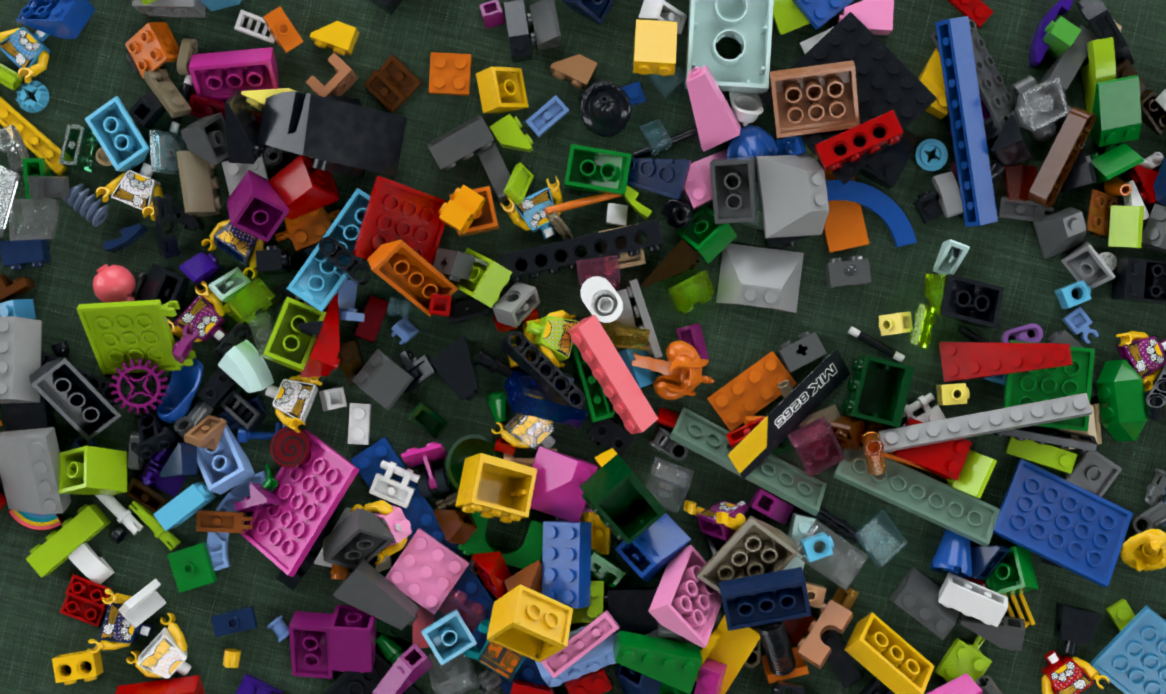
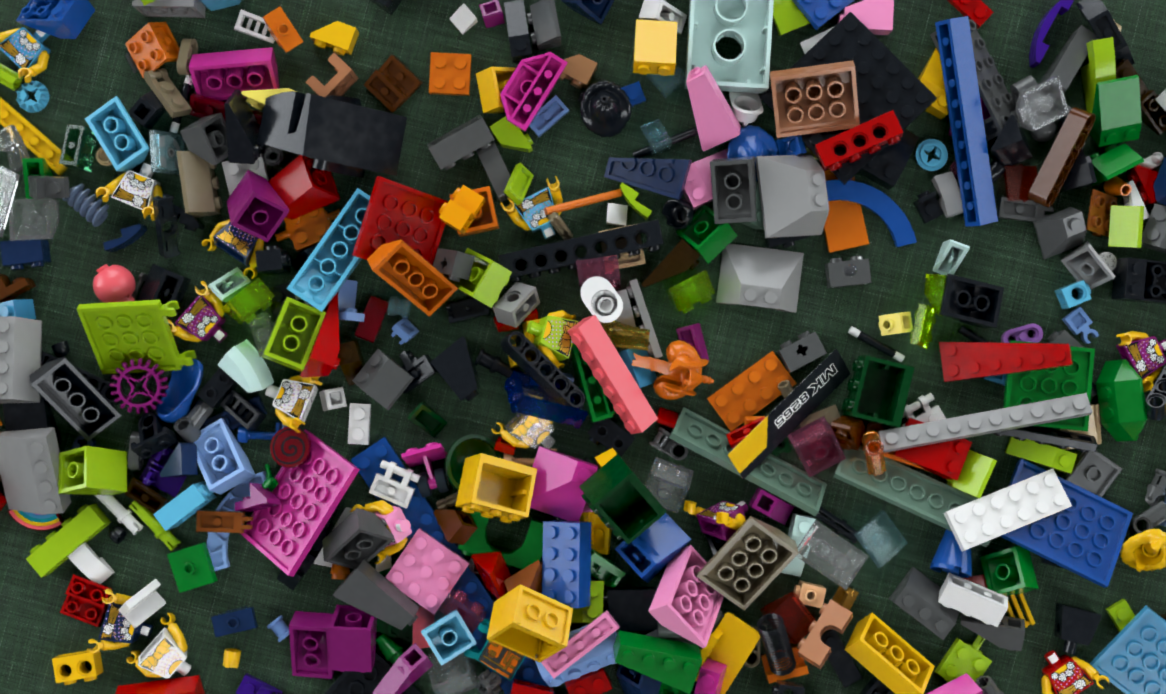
(183, 348): magenta plate -> none
(201, 267): dark purple slope -> none
(206, 433): medium nougat slope -> none
(233, 338): black hinge -> none
(310, 328): black slope -> none
(339, 252): black beam -> none
(440, 305): red slope -> none
(463, 19): none -> white slope
(497, 405): green cone -> none
(530, 87): none -> dark pink wedge
(597, 170): green slope -> none
(765, 598): dark blue slope -> none
(808, 546): medium azure brick -> none
(952, 394): light yellow brick -> none
(986, 560): dark blue slope -> none
(1007, 509): none -> white plate
(1060, 36): bright green slope -> none

